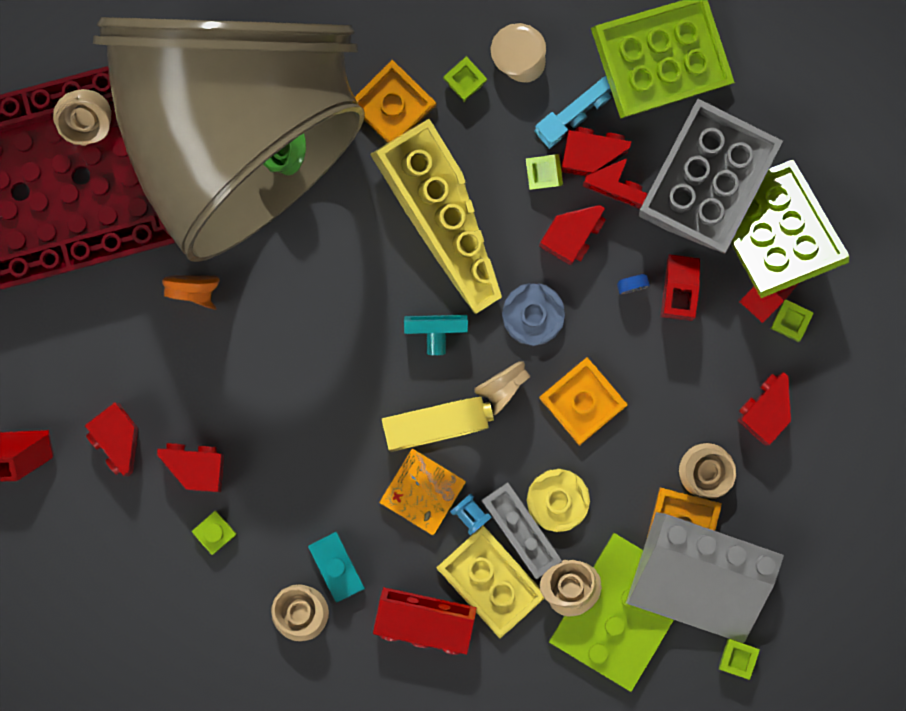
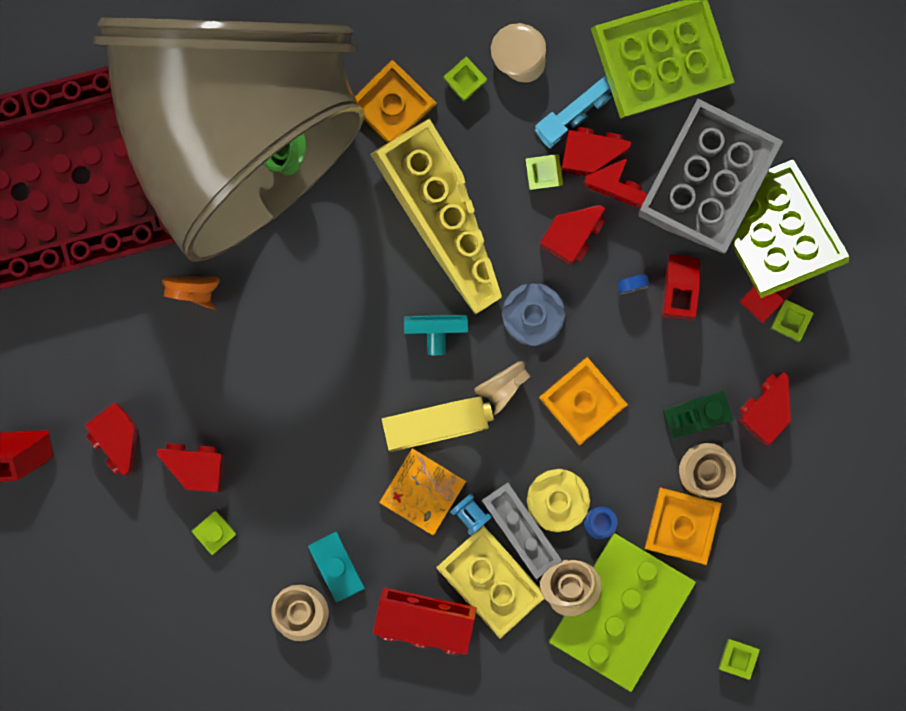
(82, 117): tan piece -> none
(600, 522): none -> blue tile
(698, 415): none -> dark green plate
(703, 577): light grey slope -> none

